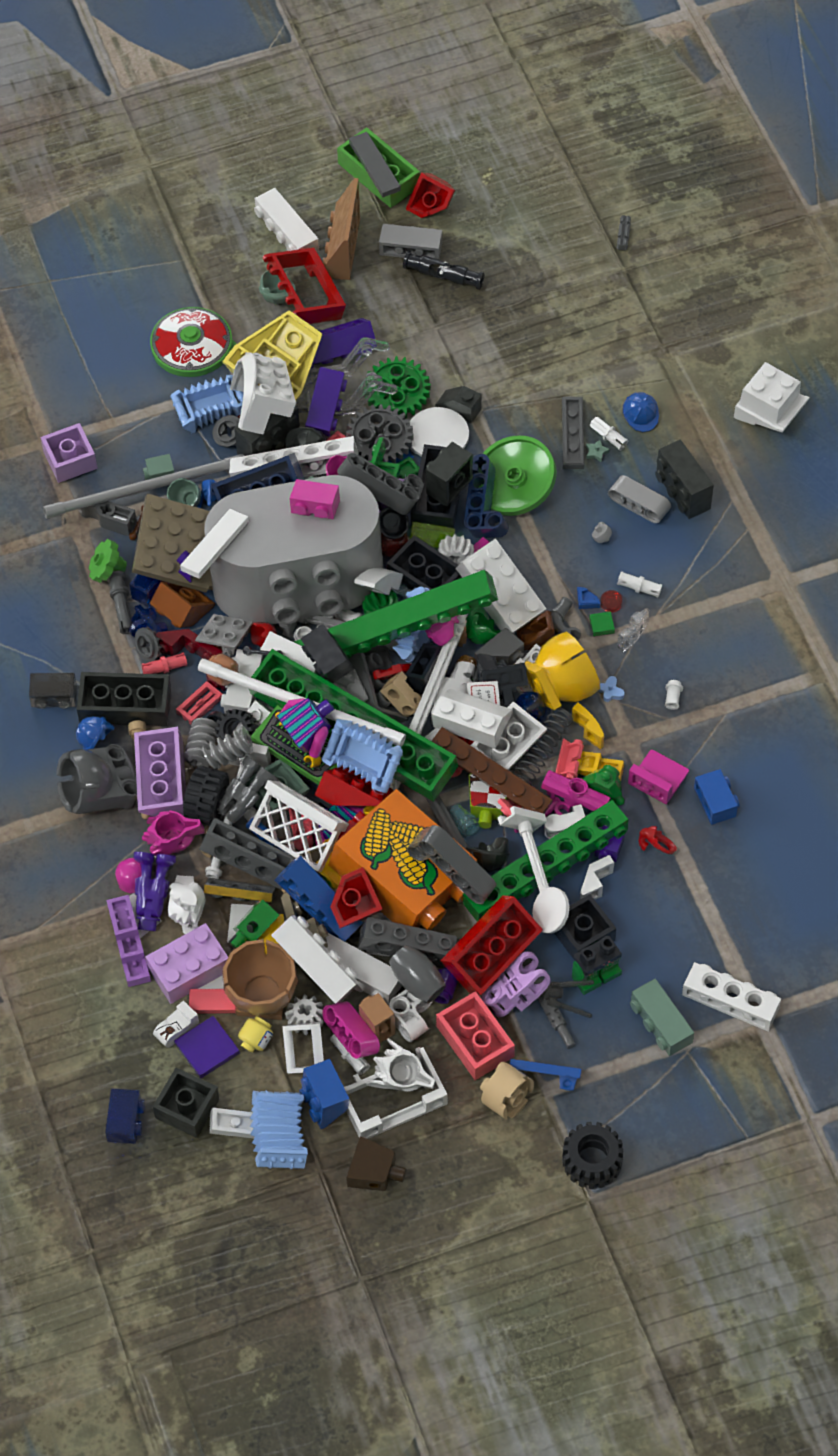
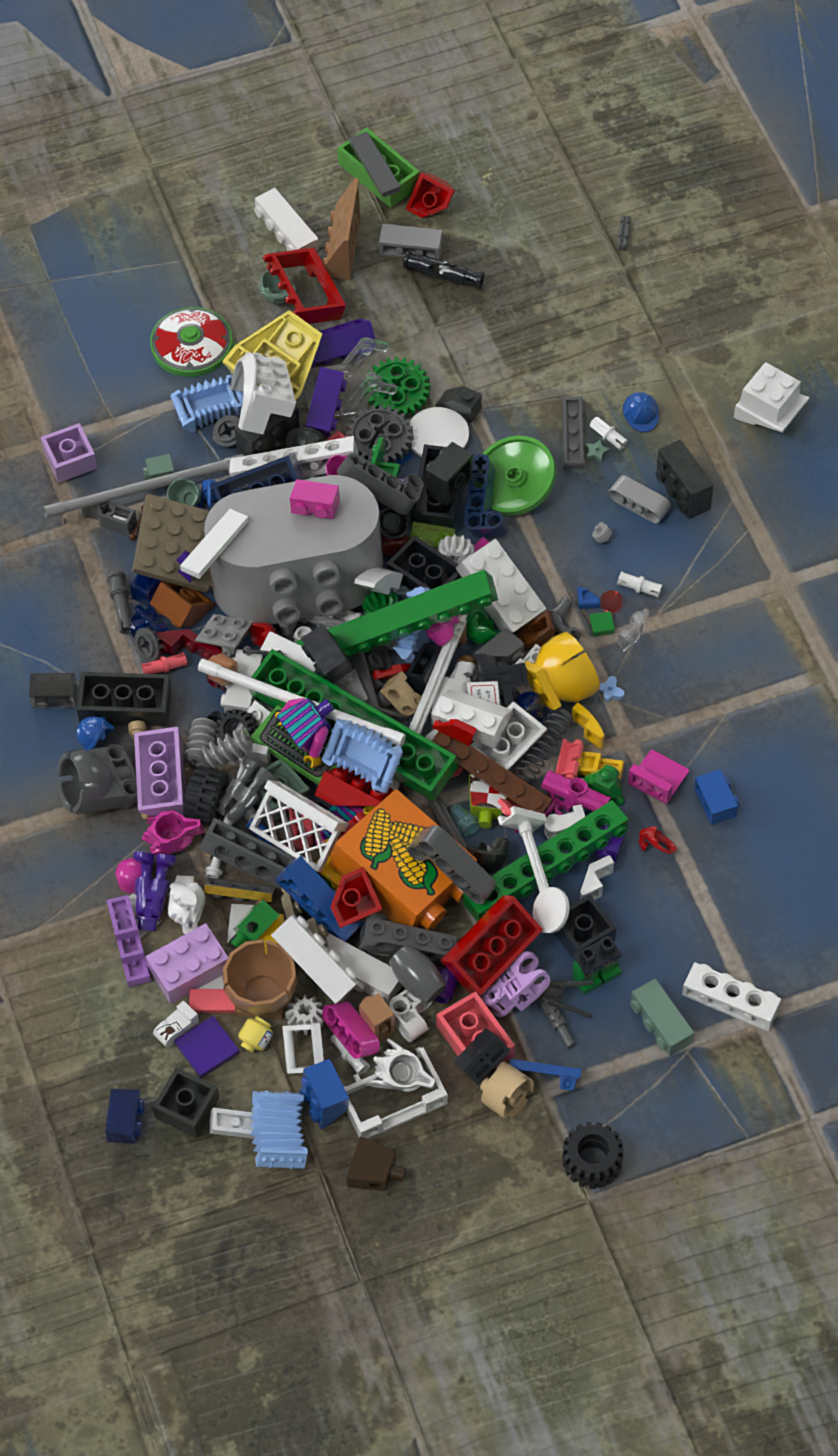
(106, 561): bright green plant -> none
(200, 707): coral tile -> none
(408, 467): green tile -> none
(456, 729): none -> red tile
(482, 1056): none -> black hinge
(673, 694): white pin -> none

